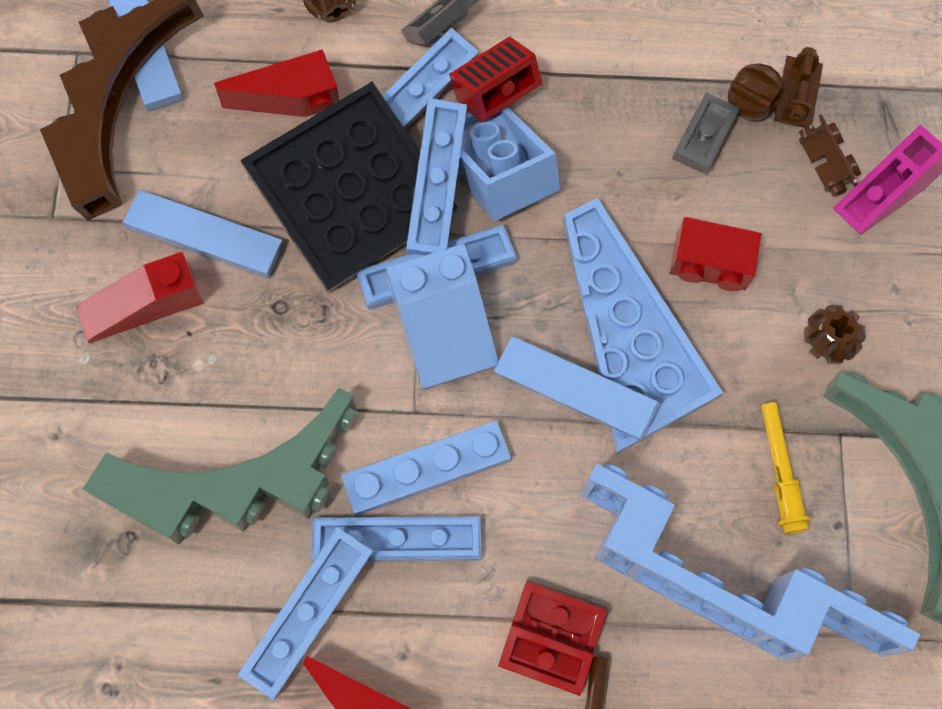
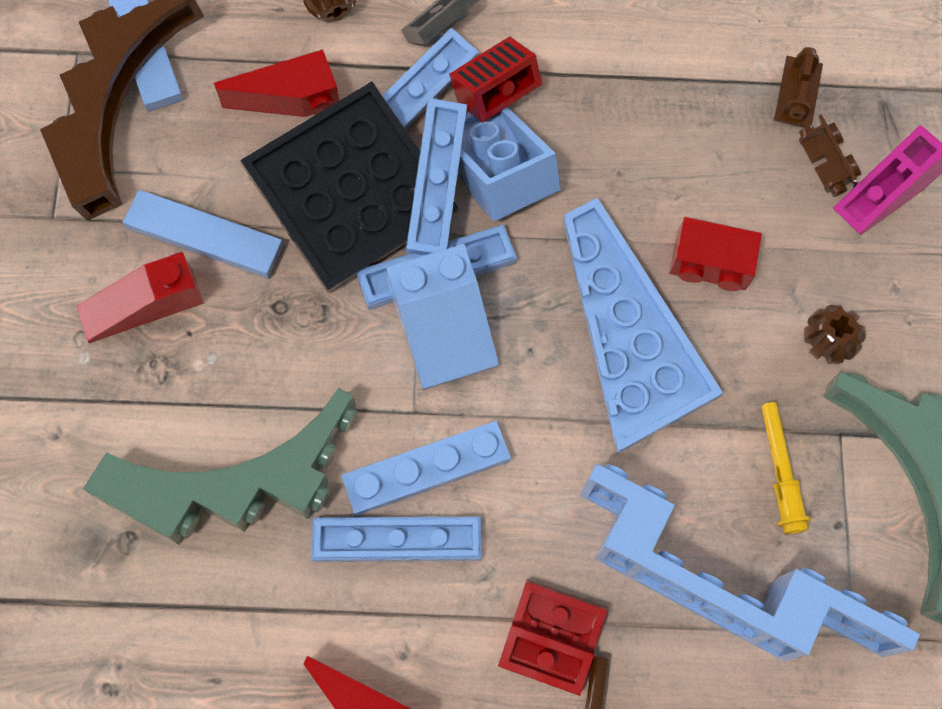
(305, 613): light blue plate -> none
(576, 388): light blue tile -> none
(705, 133): flat silver plate -> none
(756, 91): reddish brown piece -> none

